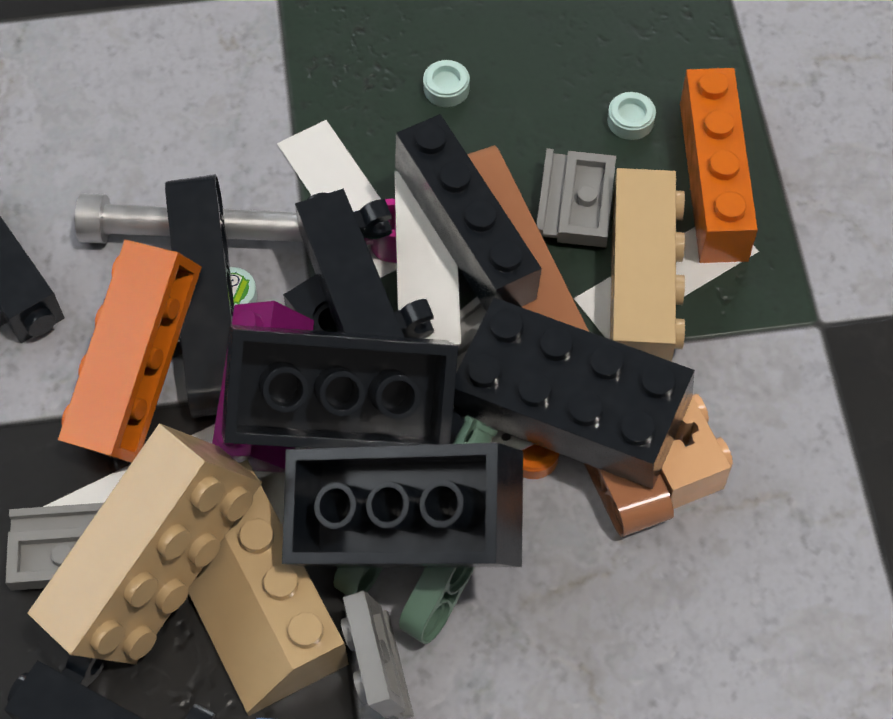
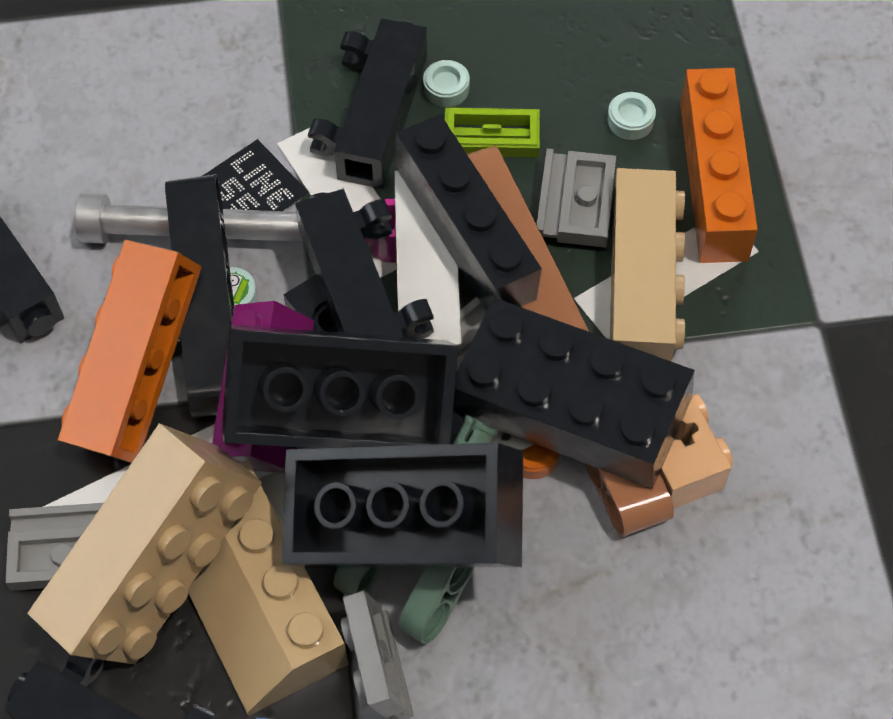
(256, 181): none -> black sticker
(380, 103): none -> black brick
(509, 141): none -> lime tile

